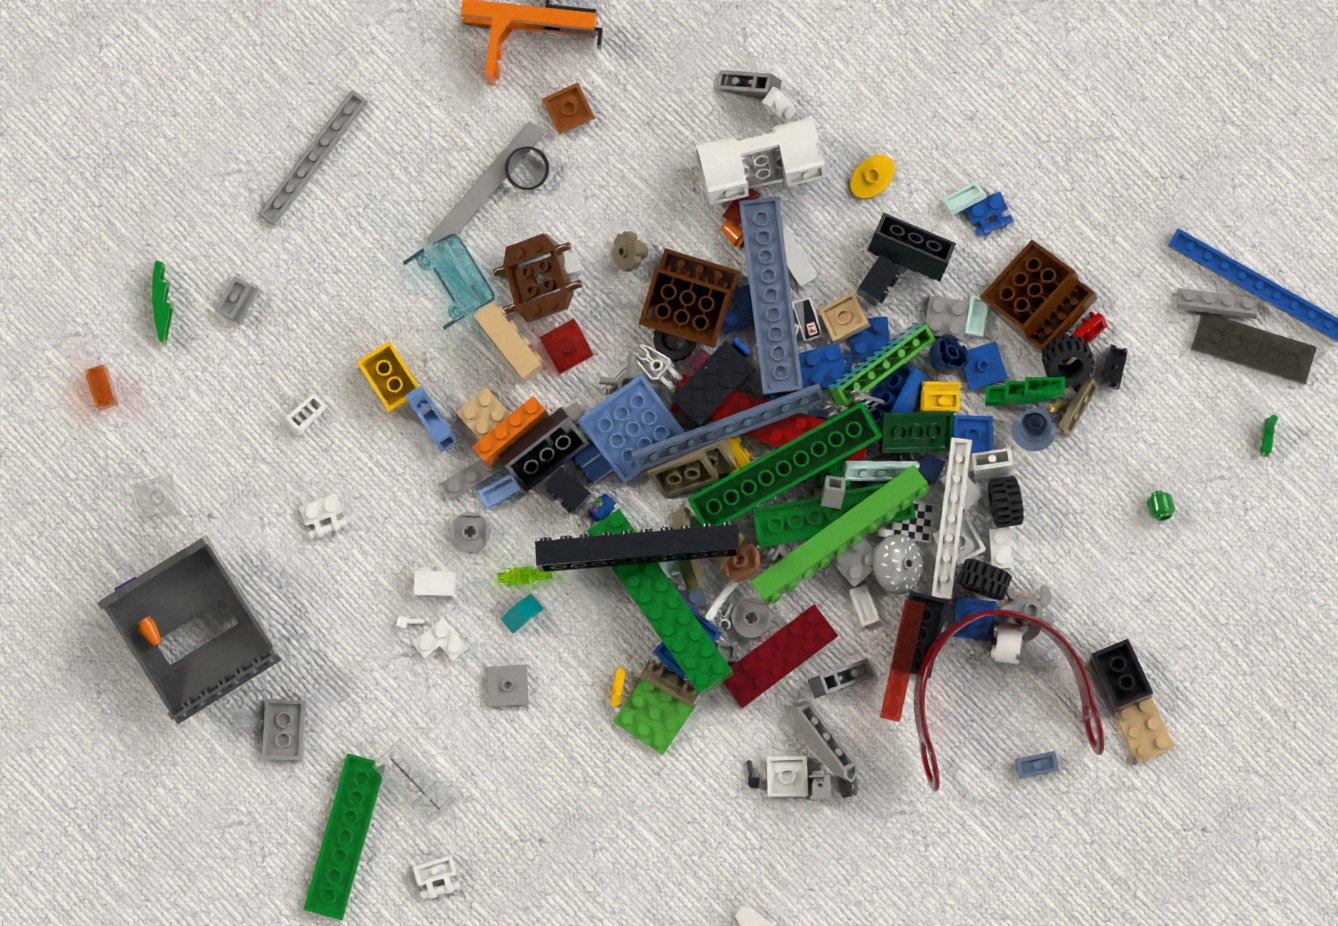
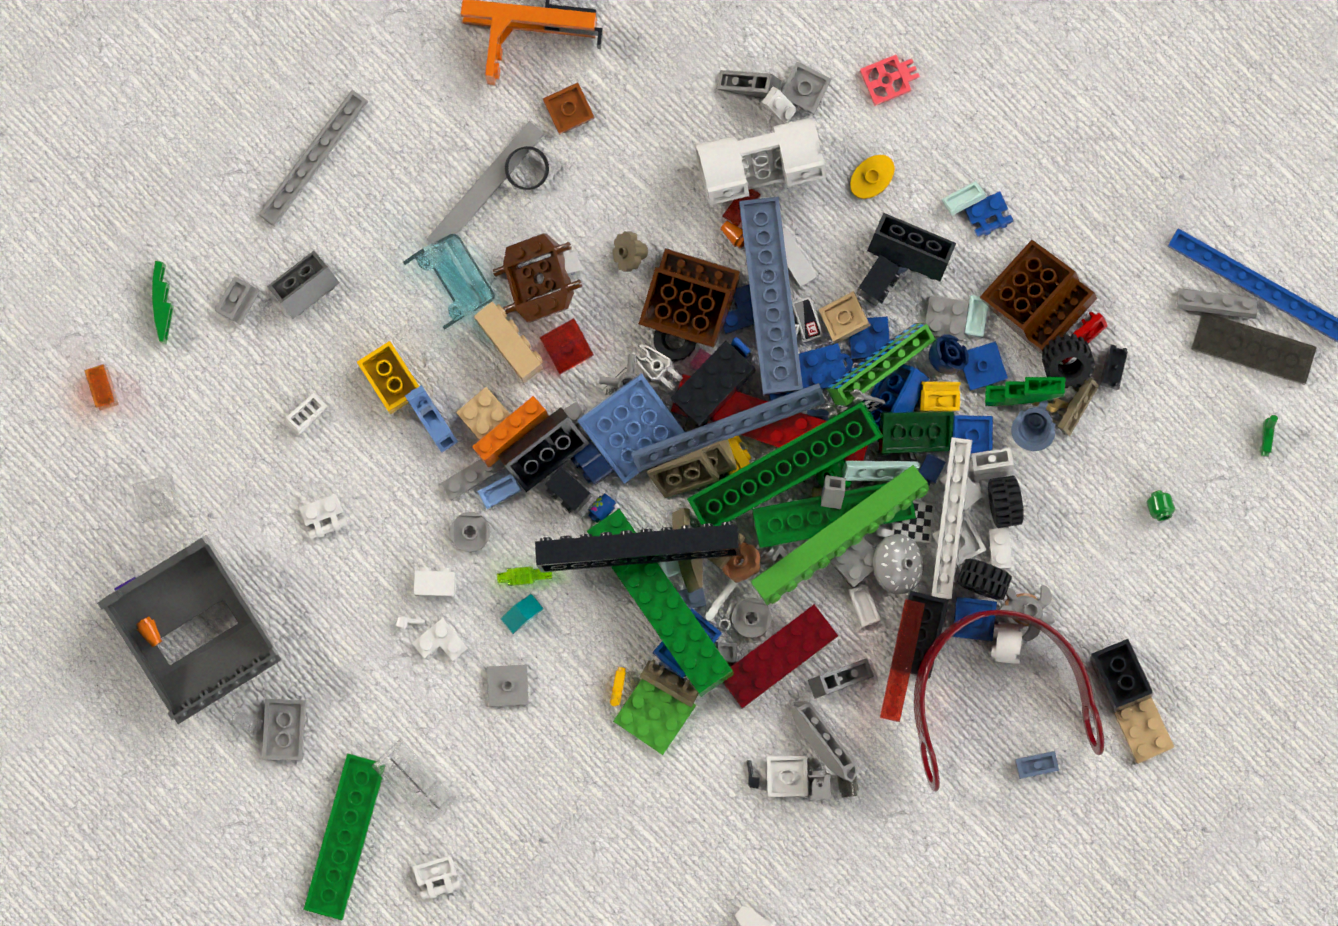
(303, 284): none -> dark grey slope
(805, 87): none -> light grey plate
(903, 72): none -> coral piece

